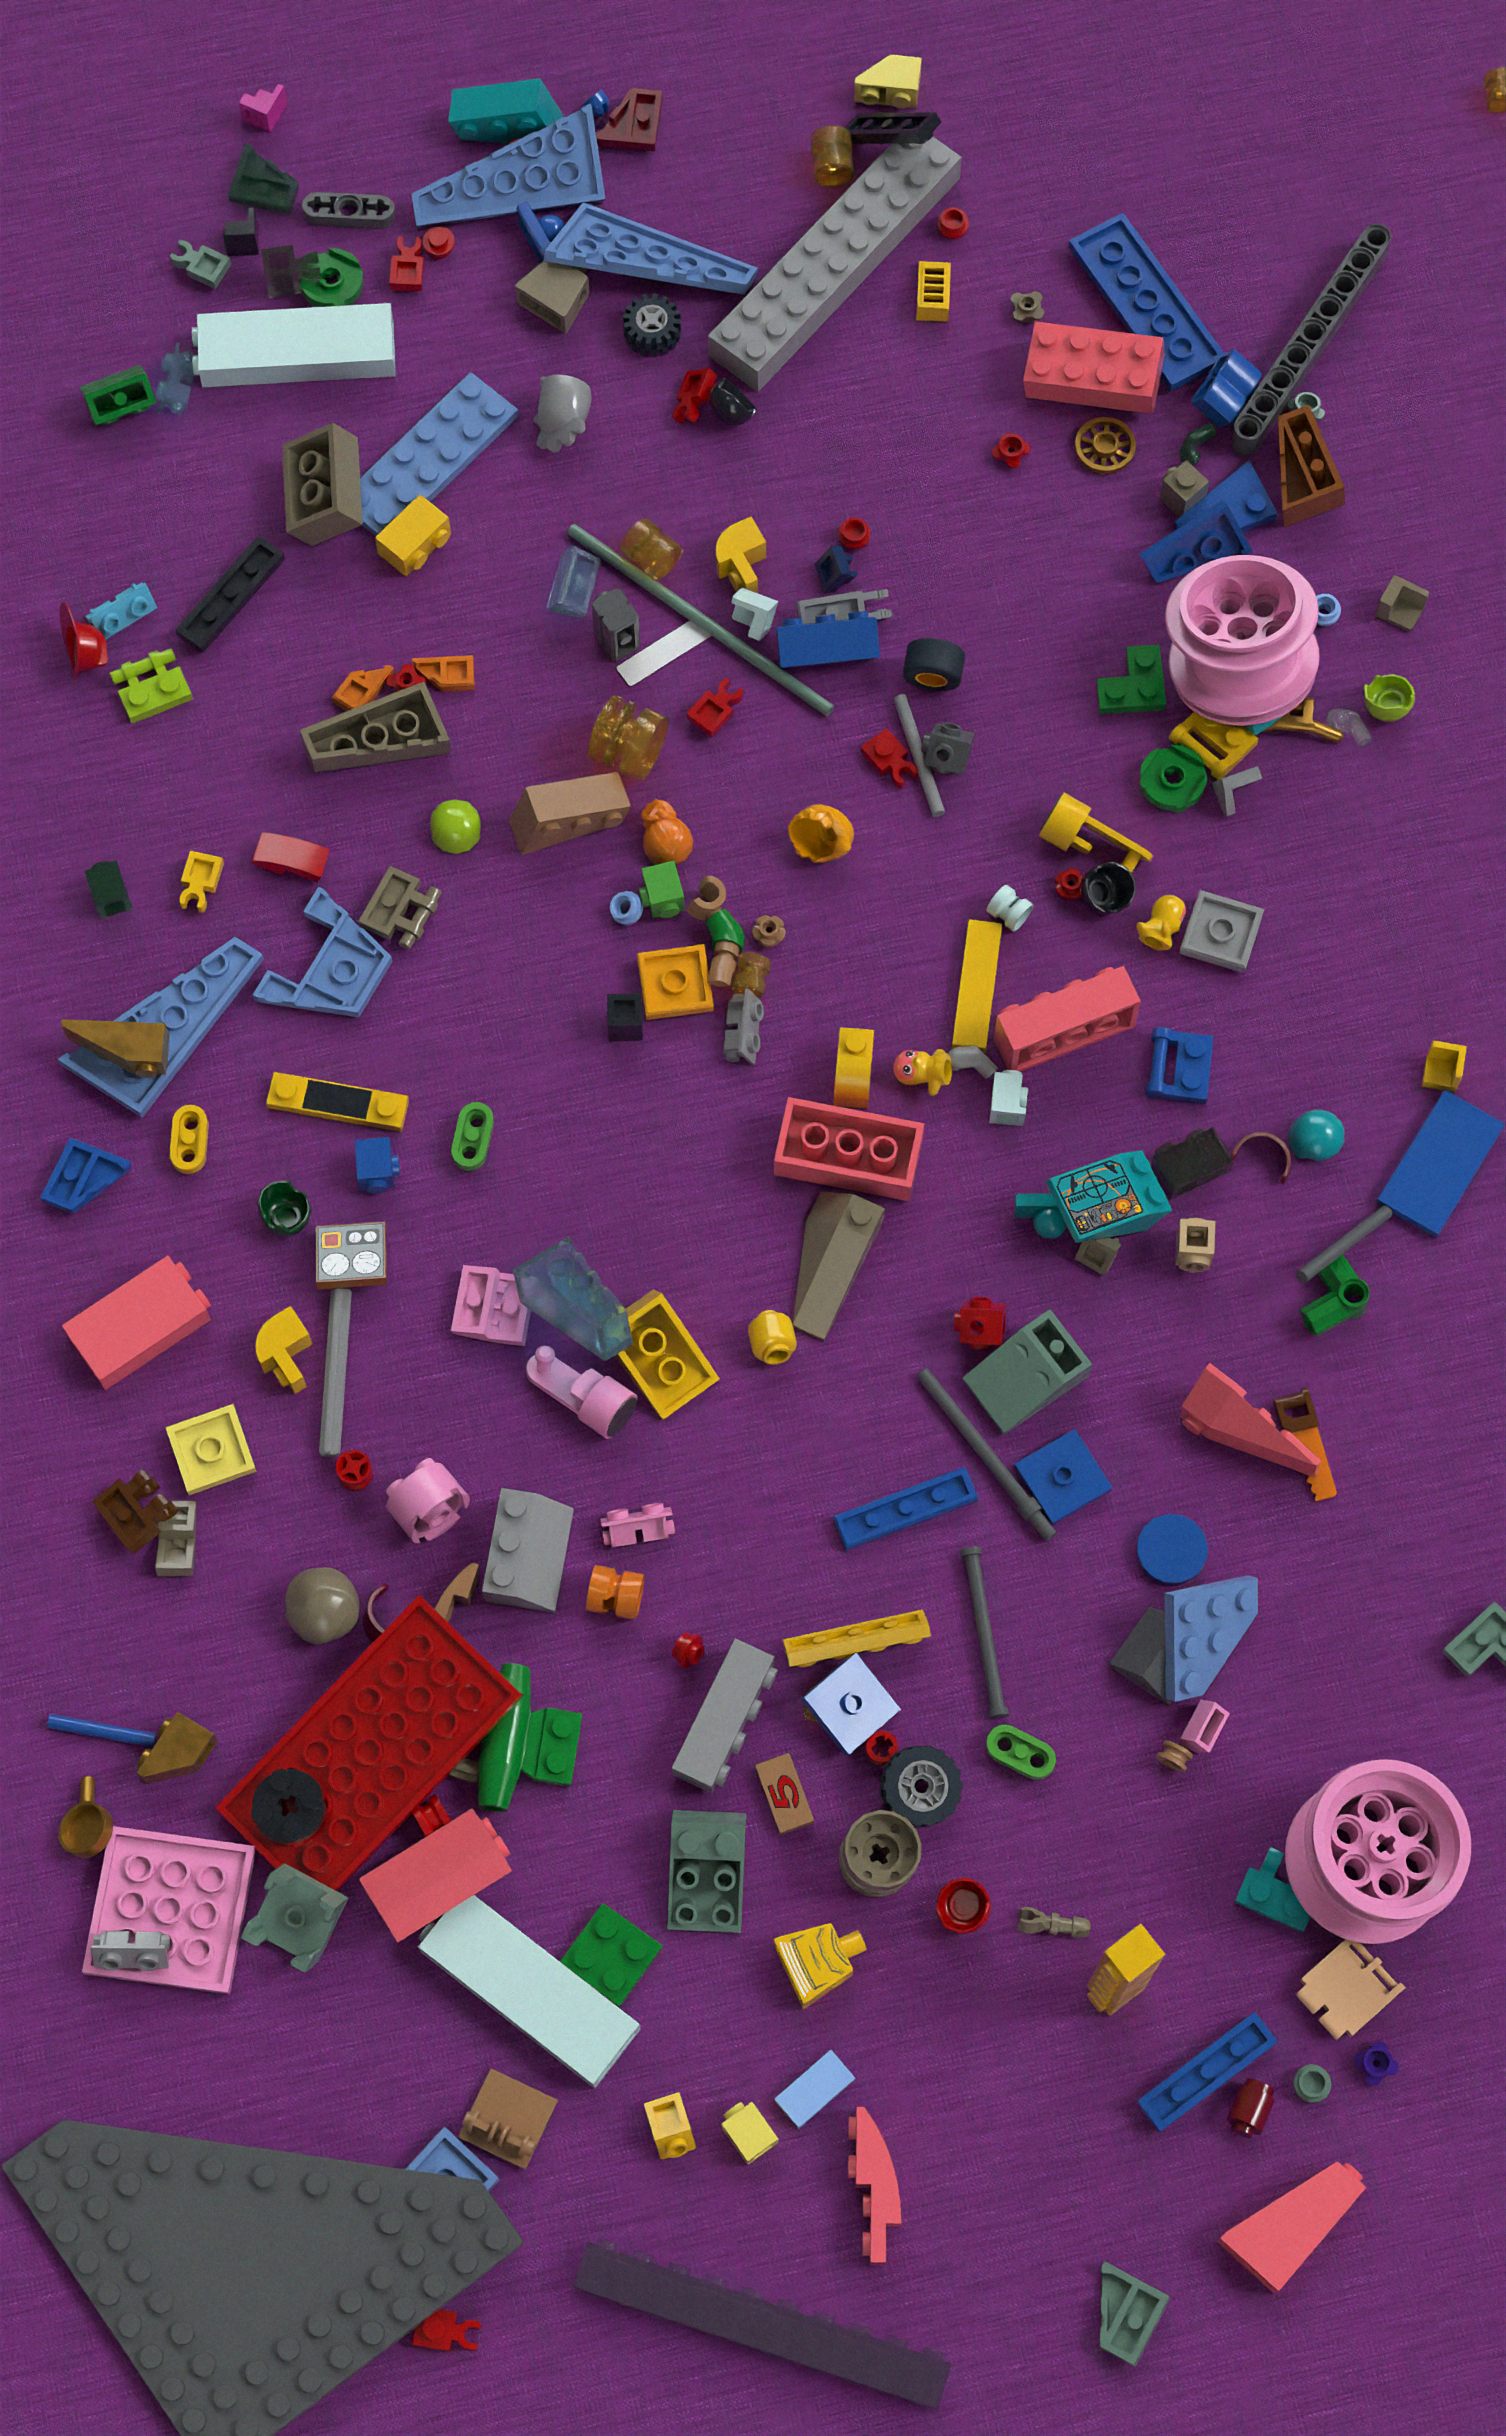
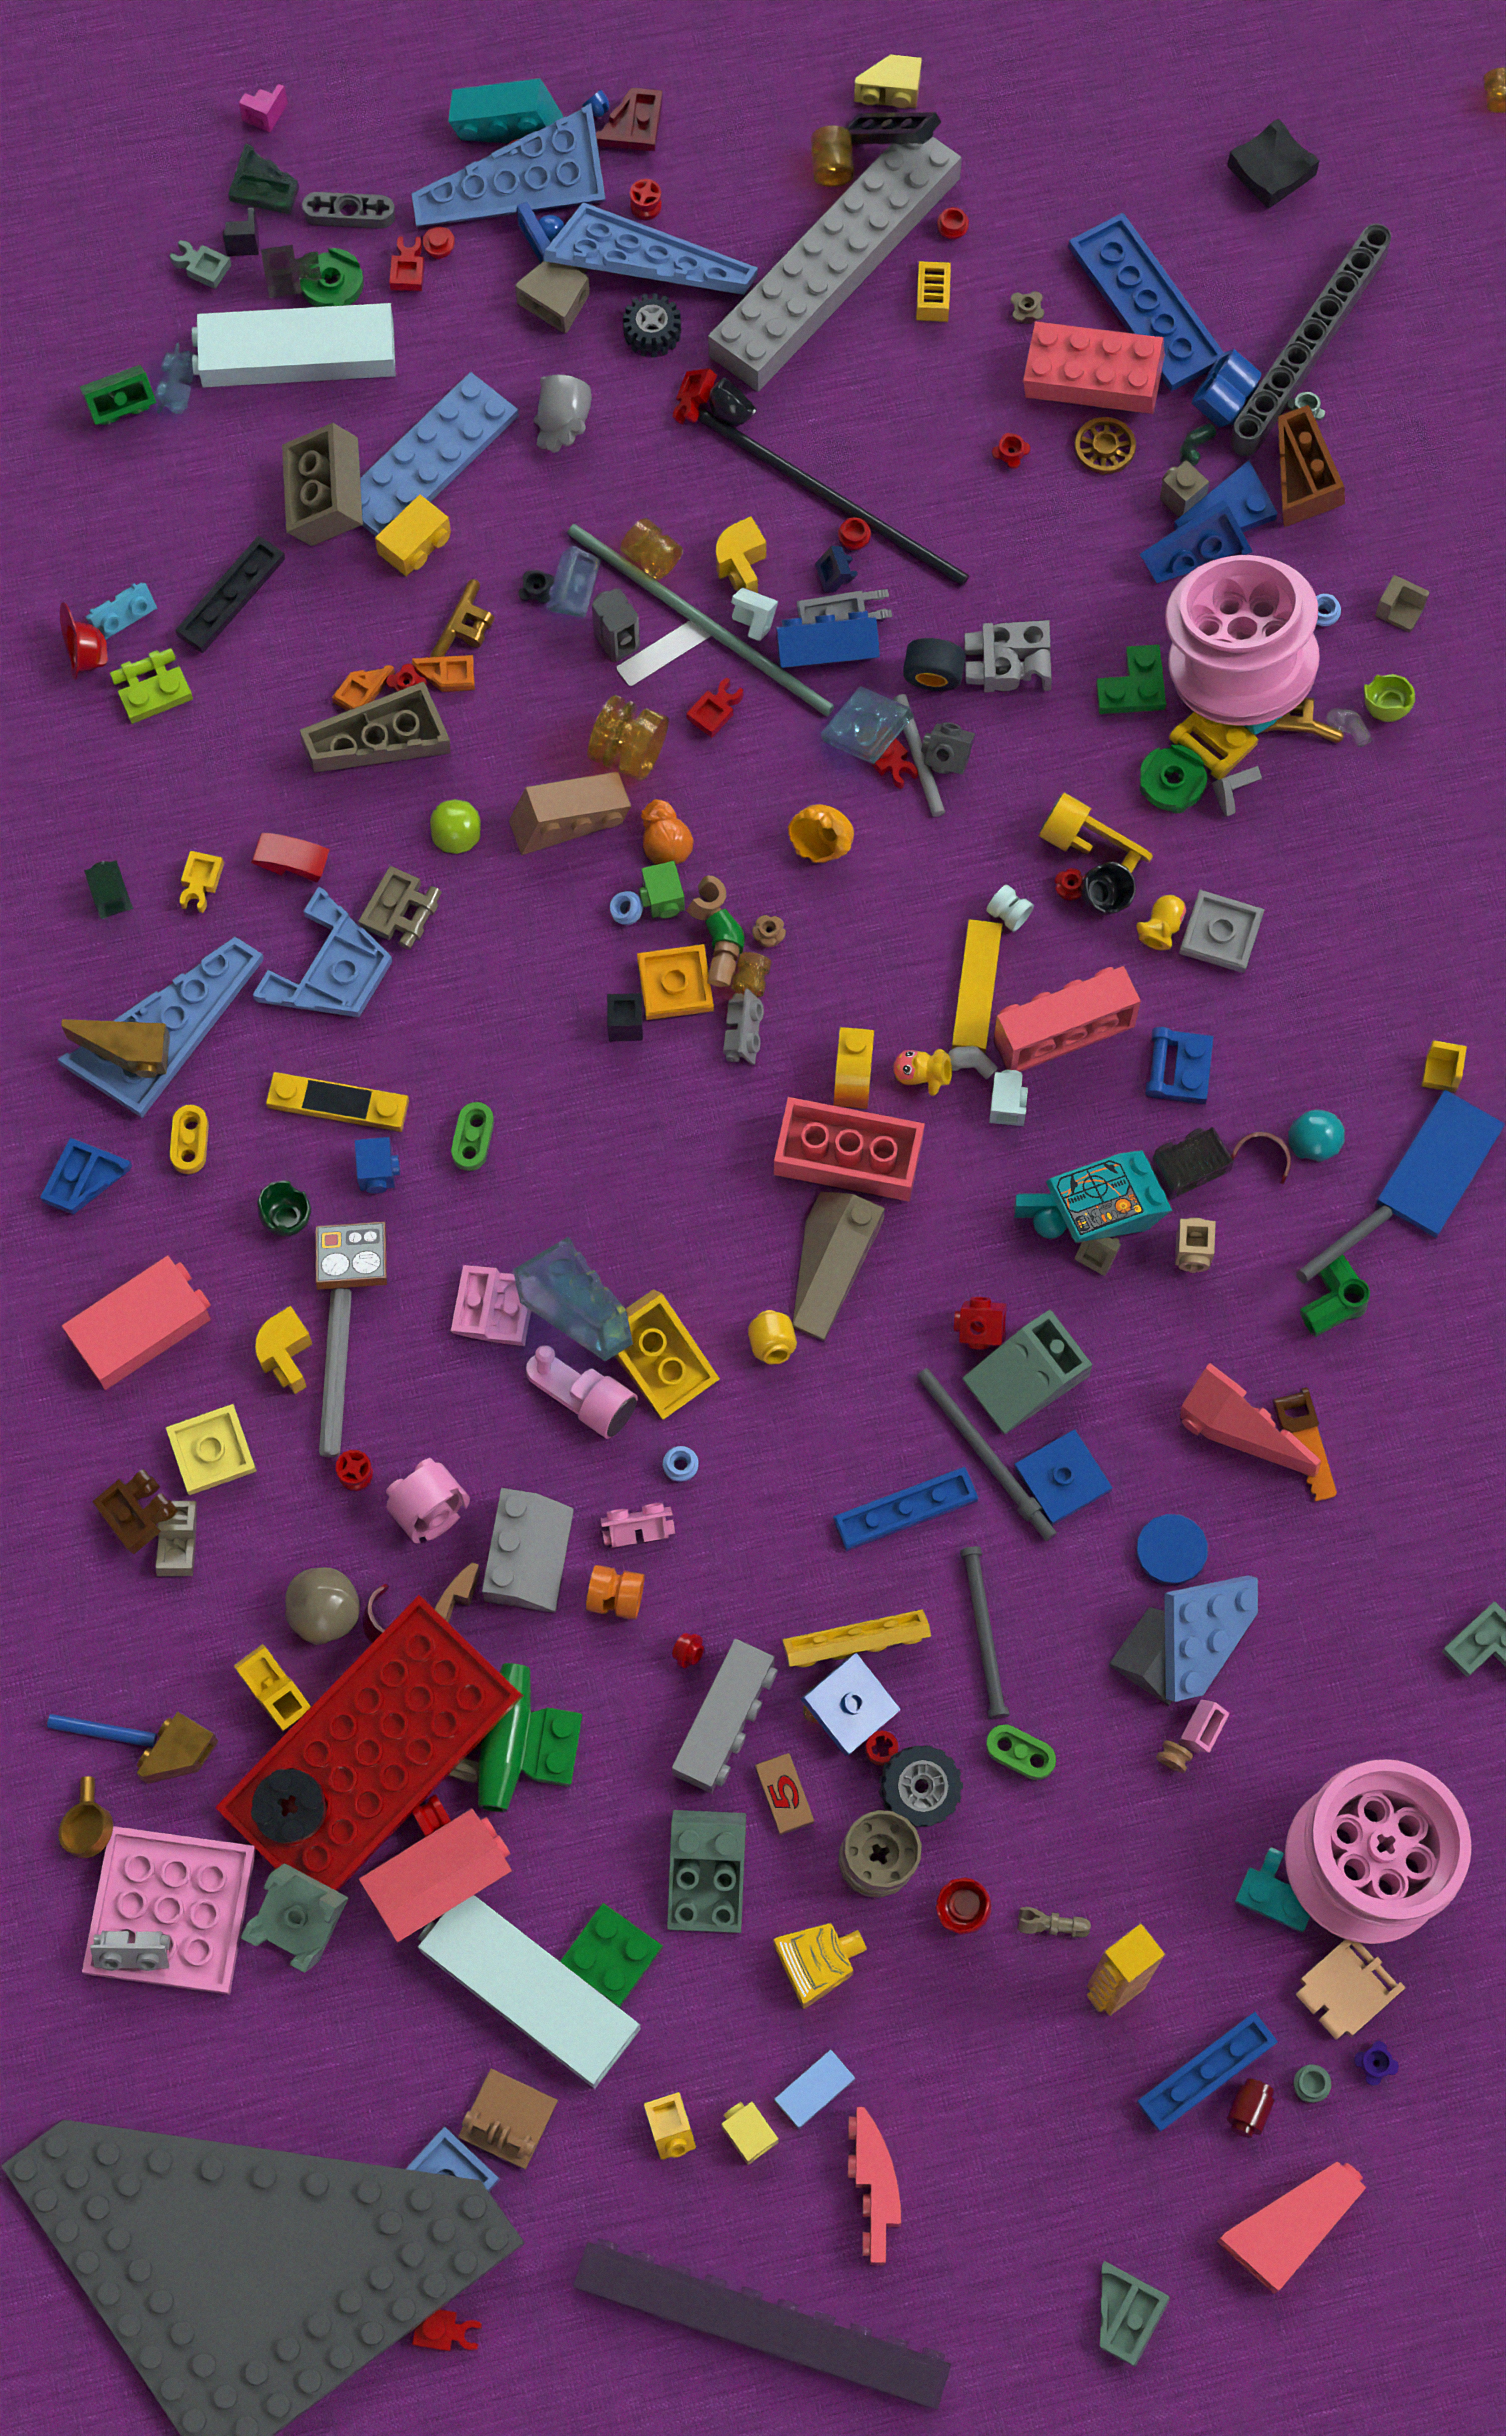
(272, 1687): none -> yellow brick
(456, 625): none -> pearl gold piece
(534, 578): none -> black plate
(642, 191): none -> red wheel
(680, 1453): none -> light blue plate
(833, 497): none -> black piece
(867, 725): none -> clear light blue plate
(1001, 650): none -> light grey hips
(1273, 164): none -> black brick

